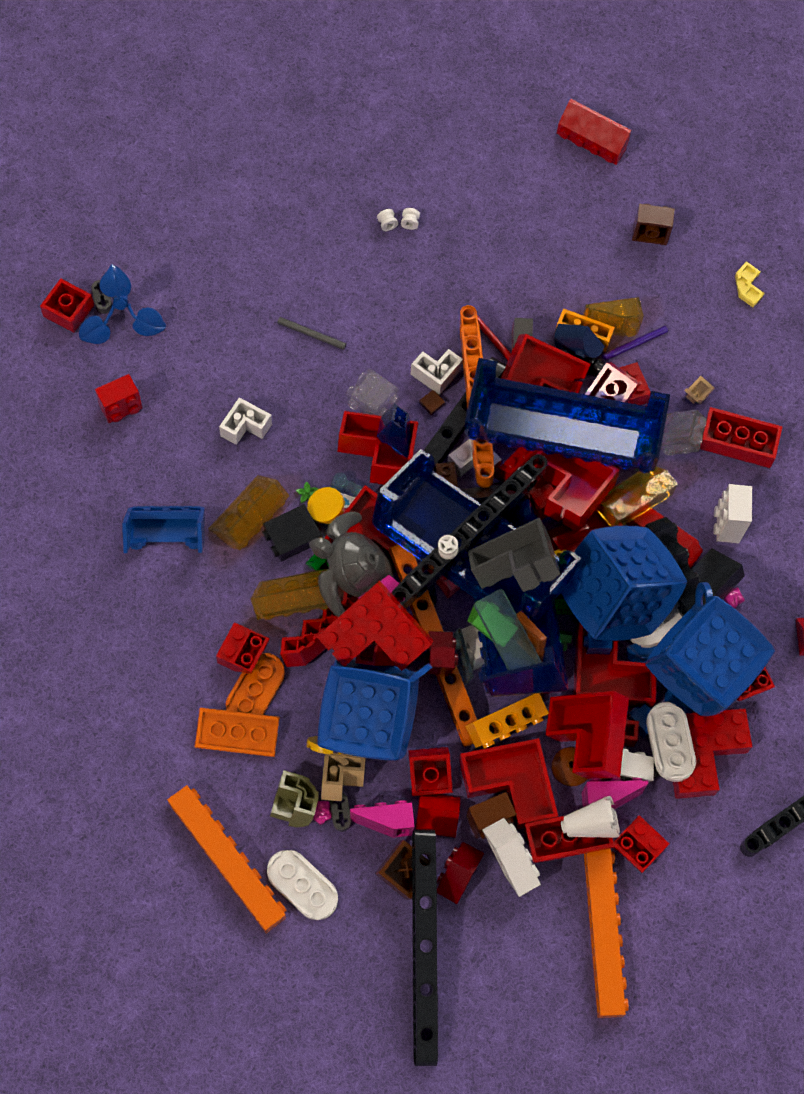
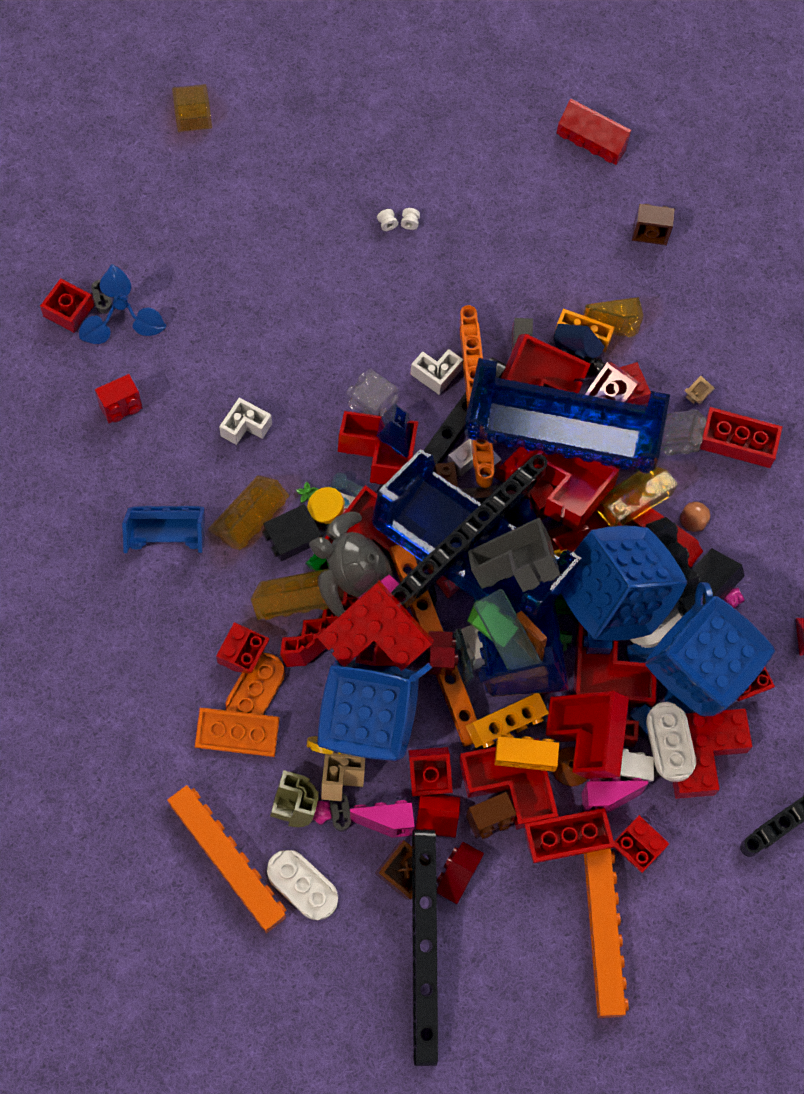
(192, 108): none -> clear yellow slope
(312, 333): dark grey bar -> none
(432, 402): reddish brown tile -> none
(447, 542): white wheel -> none
(491, 336): red bar -> none
(512, 856): white brick -> none
(526, 753): none -> light orange brick
(593, 820): white cone -> none
(634, 343): dark purple bar -> none
(695, 516): none -> nougat hair
(733, 513): white brick -> none
(747, 291): light yellow tile -> none

